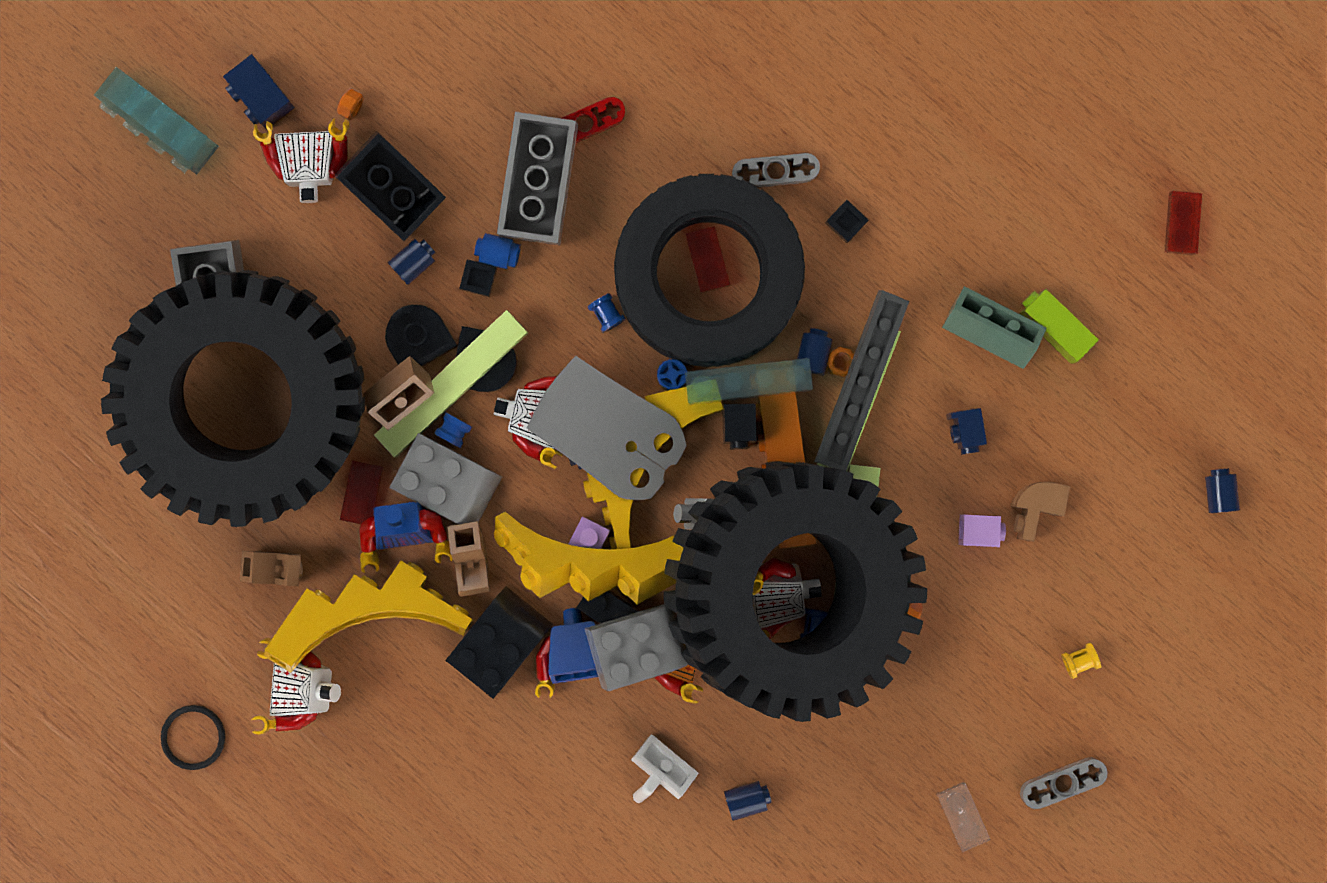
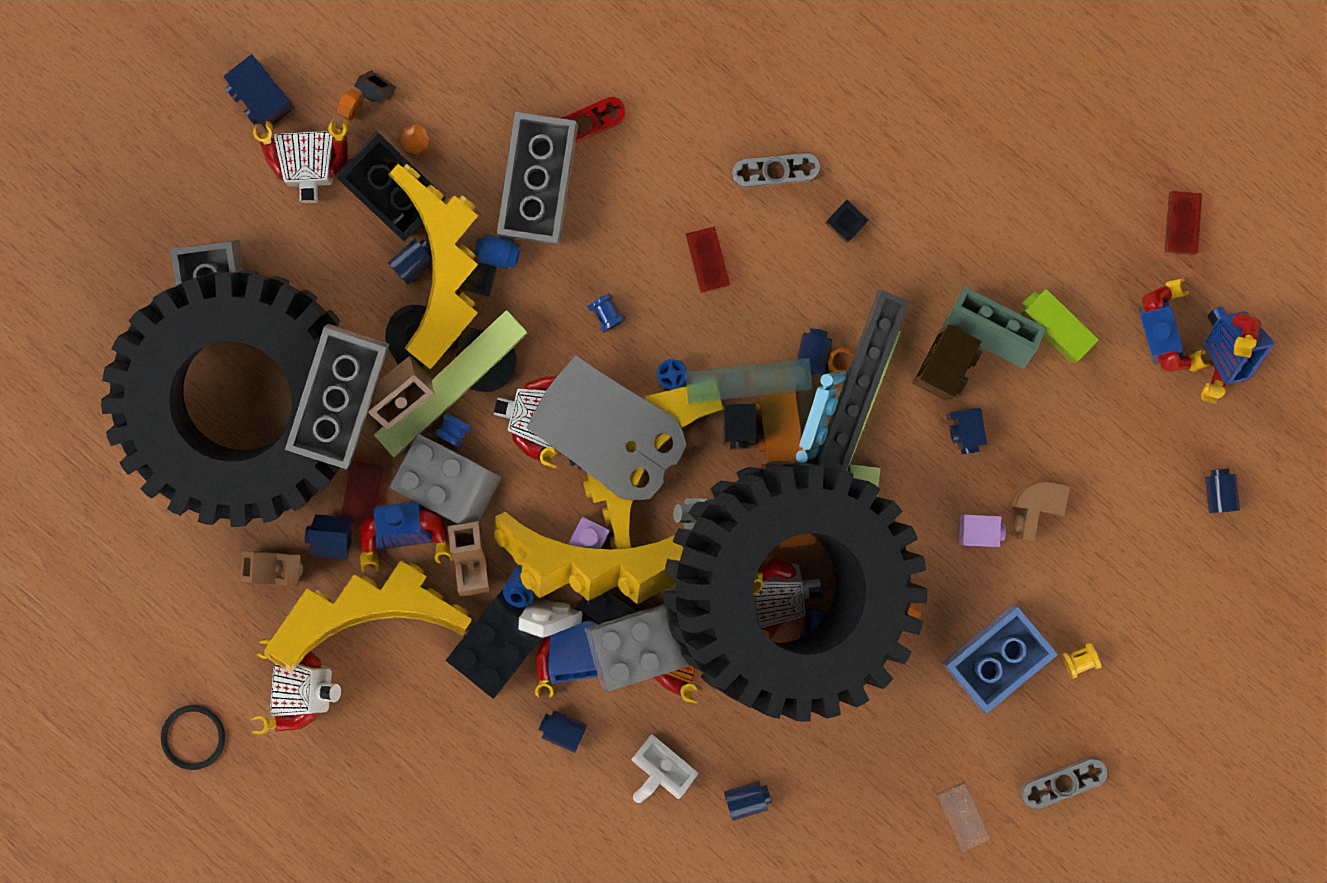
(156, 120): clear light blue brick -> none
(329, 536): none -> dark blue brick
(337, 396): none -> light grey brick
(374, 87): none -> black plate
(415, 140): none -> orange tile
(451, 265): none -> yellow arch
(516, 592): none -> blue brick
(546, 617): none -> white wing
(562, 730): none -> dark blue brick
(723, 202): black tyre -> none
(823, 406): none -> medium azure plate
(947, 363): none -> dark brown brick
(999, 658): none -> medium blue brick
(1163, 332): none -> torso
(1236, 348): none -> torso

